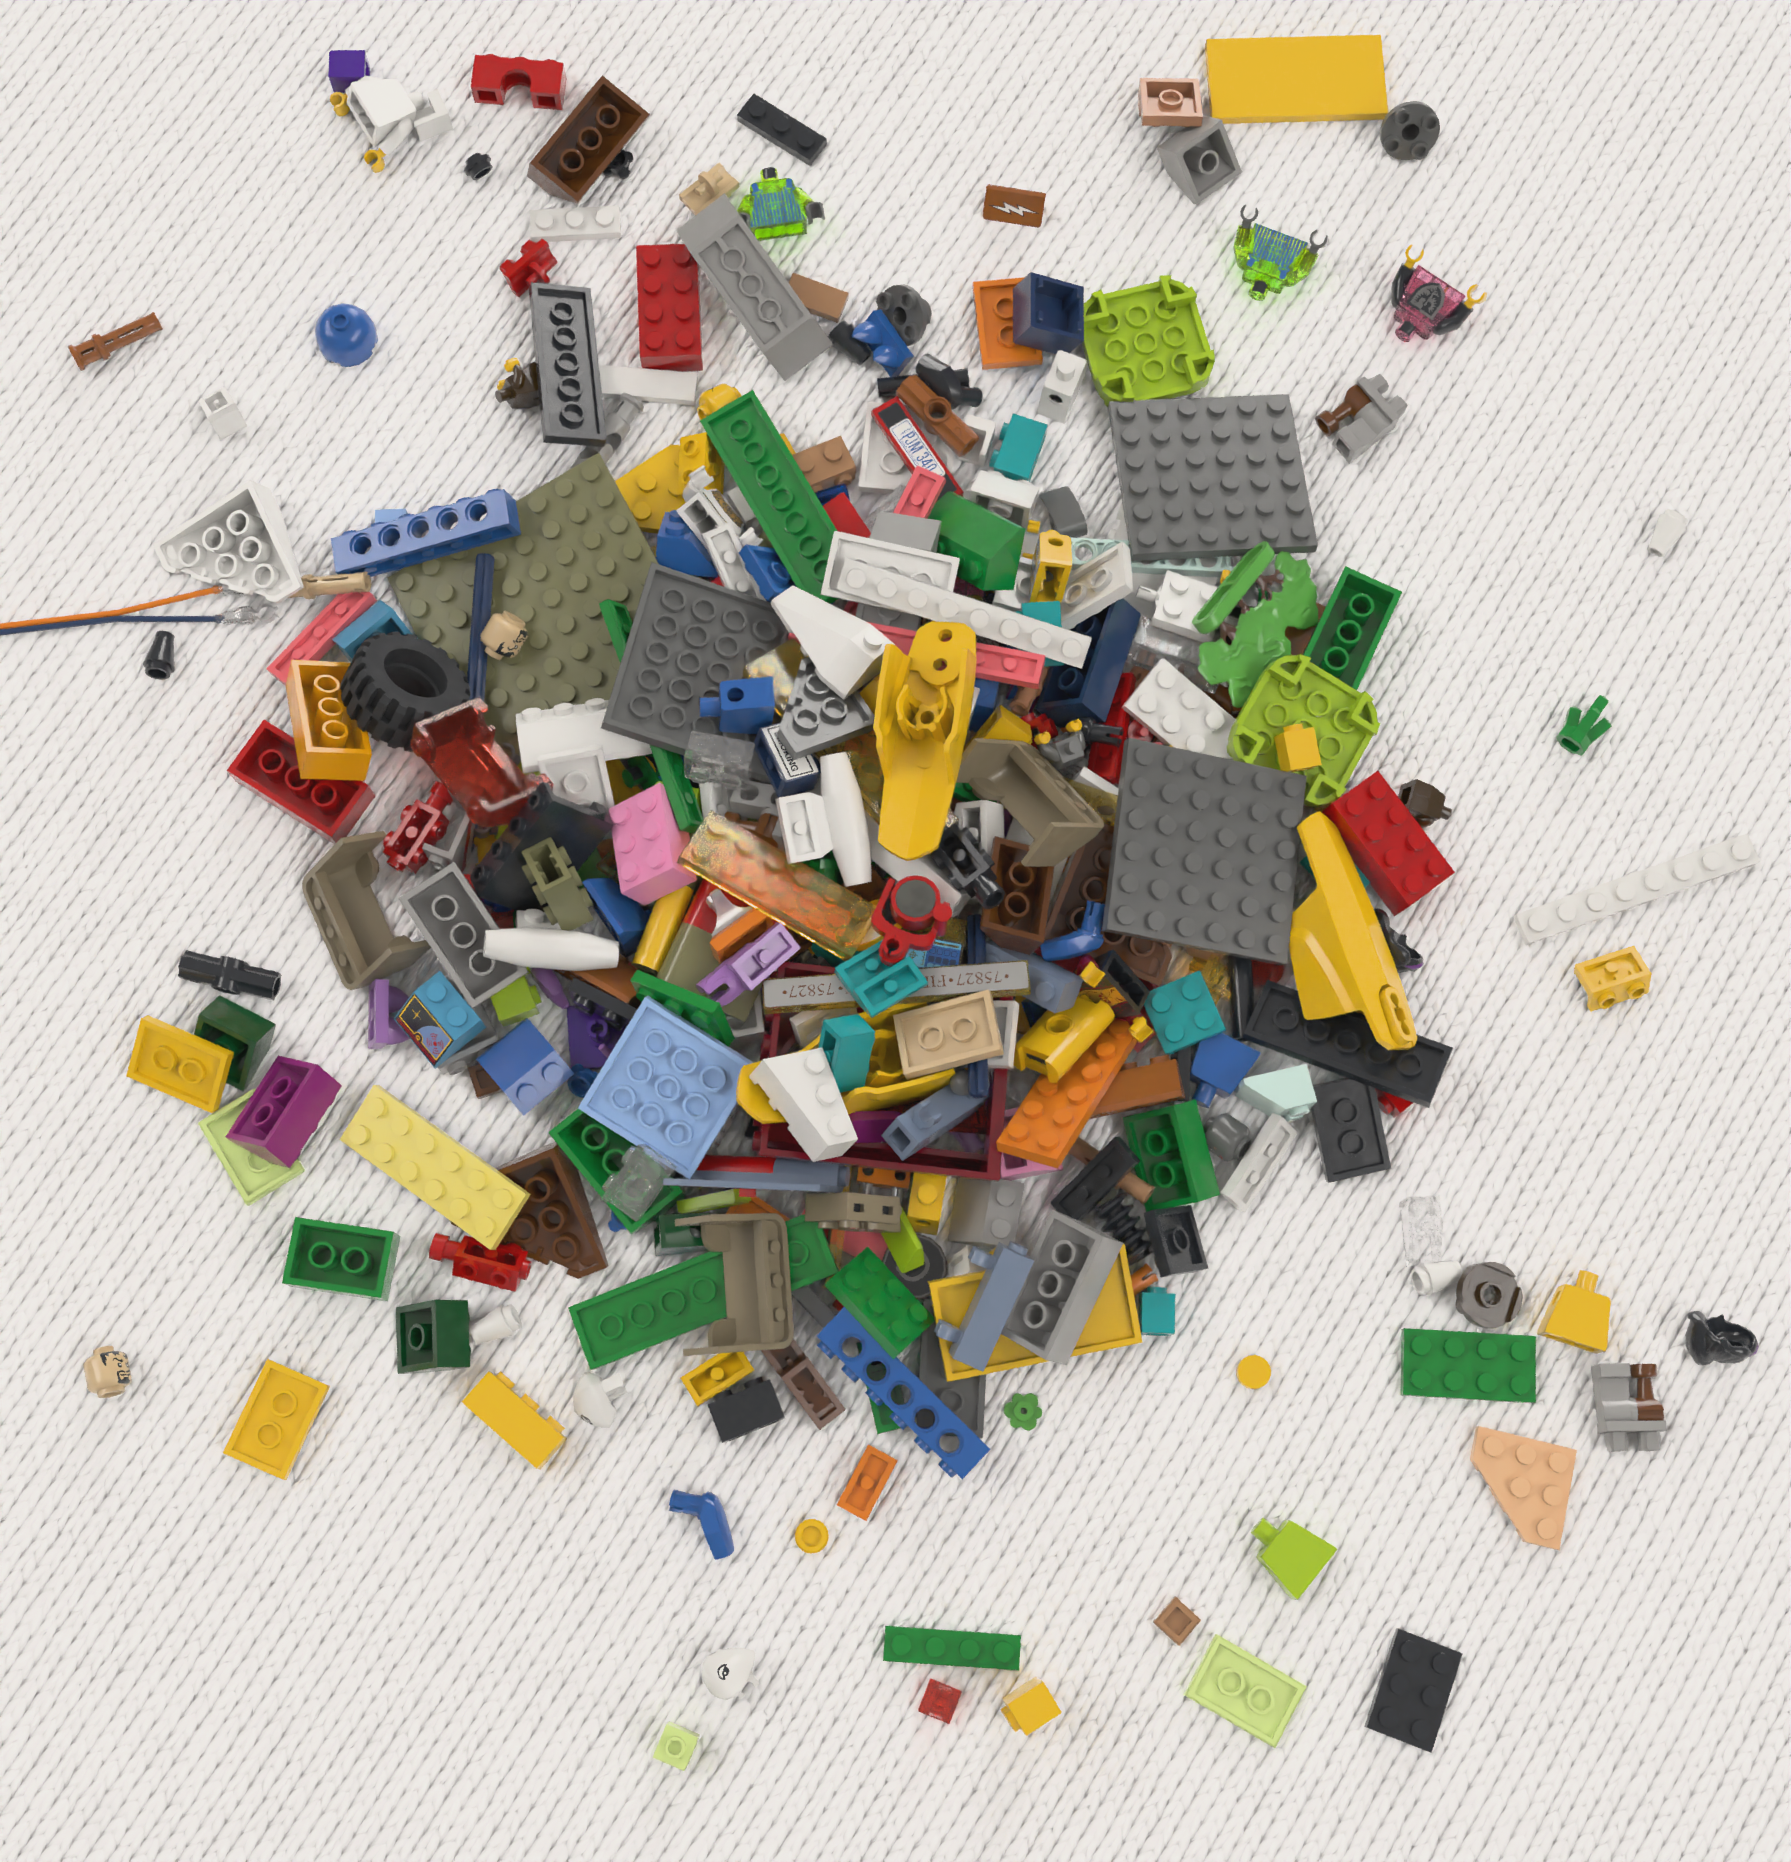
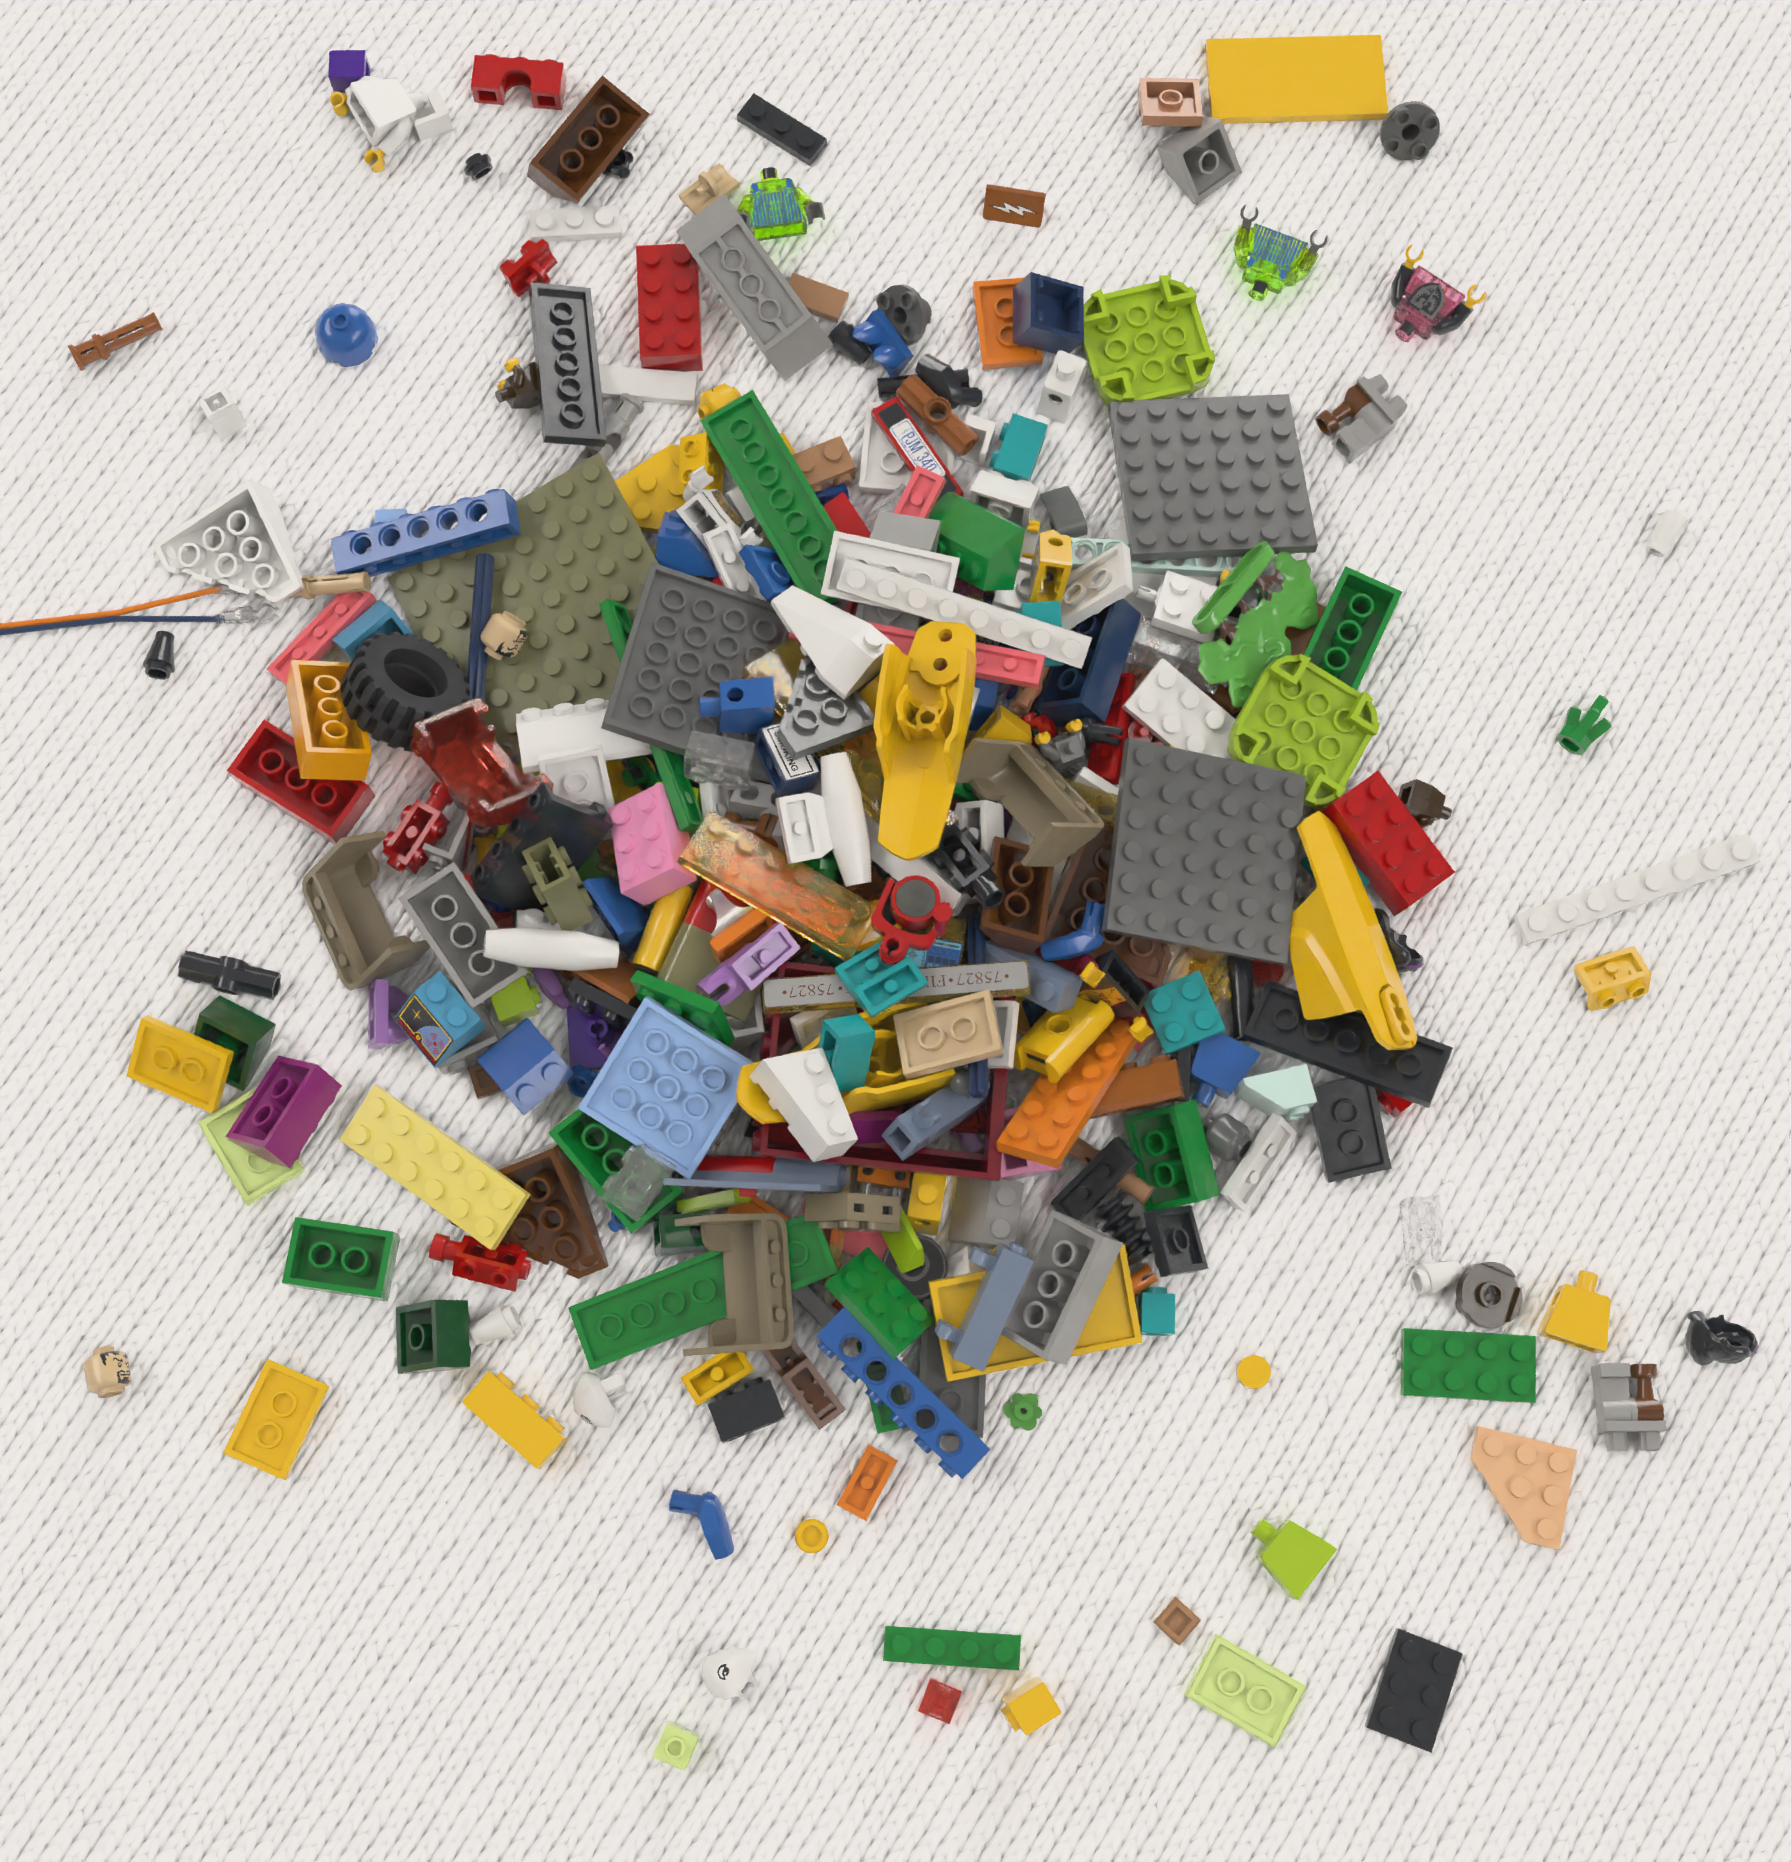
(1297, 748): yellow brick -> none

